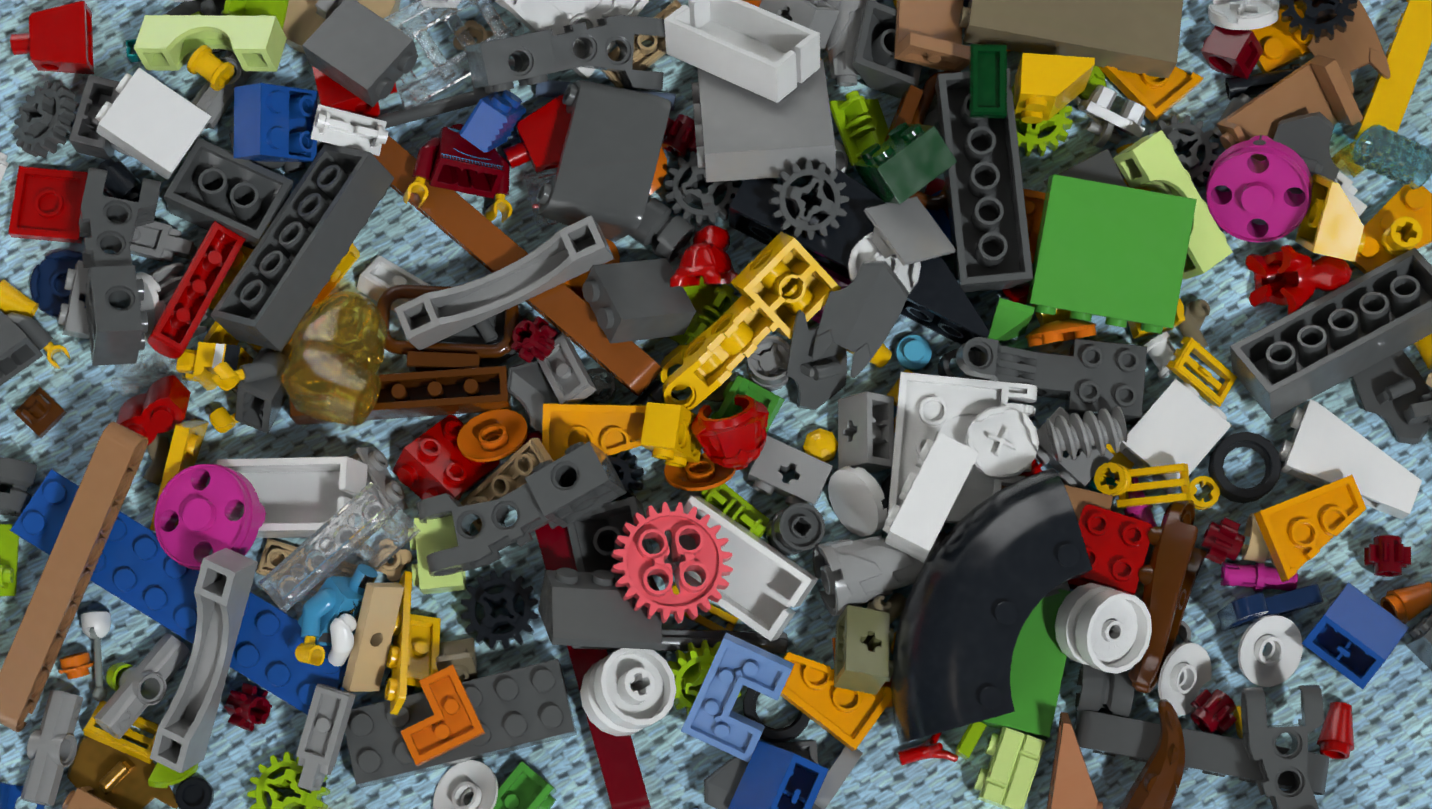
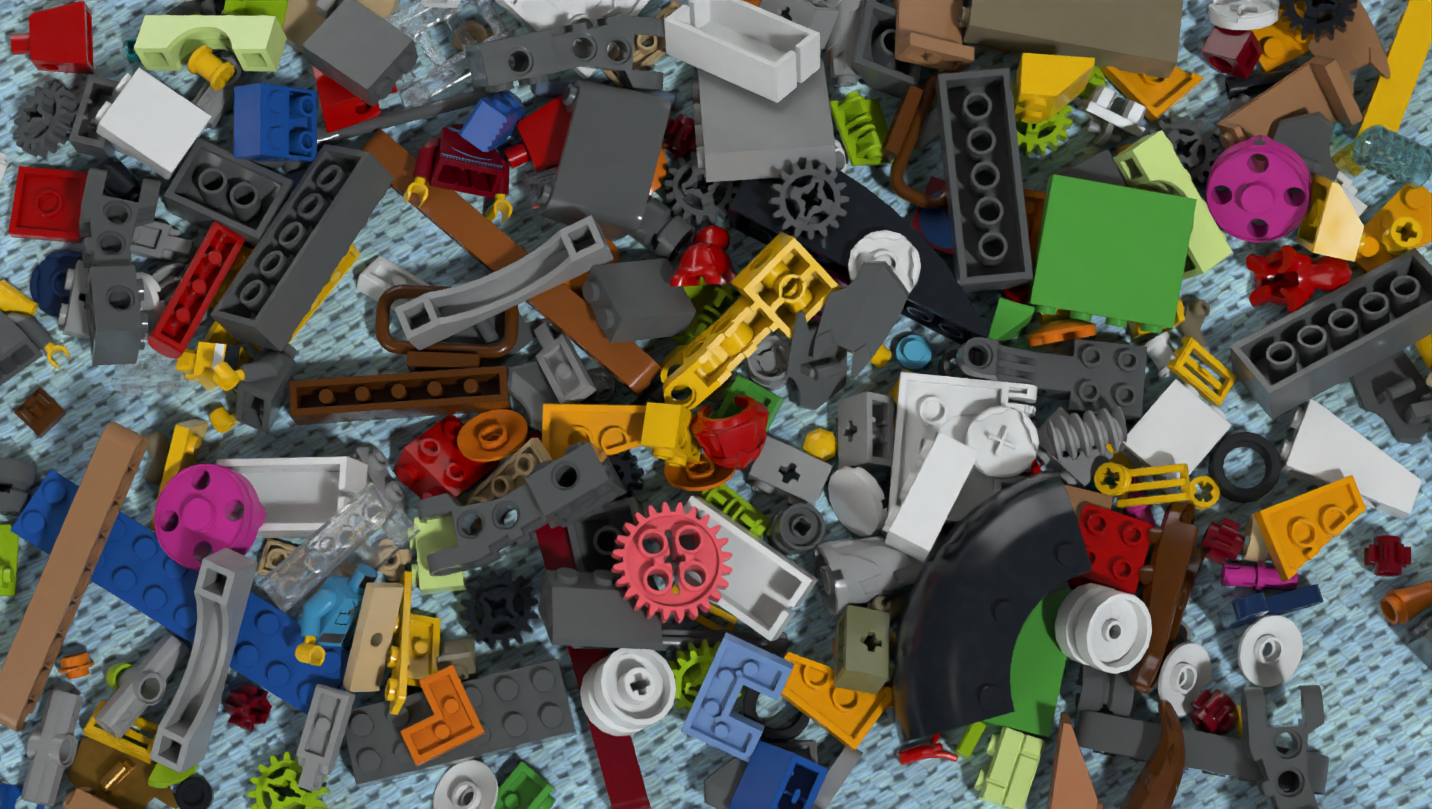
(96, 626): hinge -> none
(157, 409): red brick -> none
(336, 359): clear yellow piece -> none
(341, 639): white arm -> none
(349, 130): white hinge -> none
(533, 339): dark red gear -> none
(904, 162): dark green brick -> none
(907, 232): light grey piece -> none
(988, 81): dark green tile -> none
(1336, 734): red cone -> none
(1355, 635): blue slope -> none

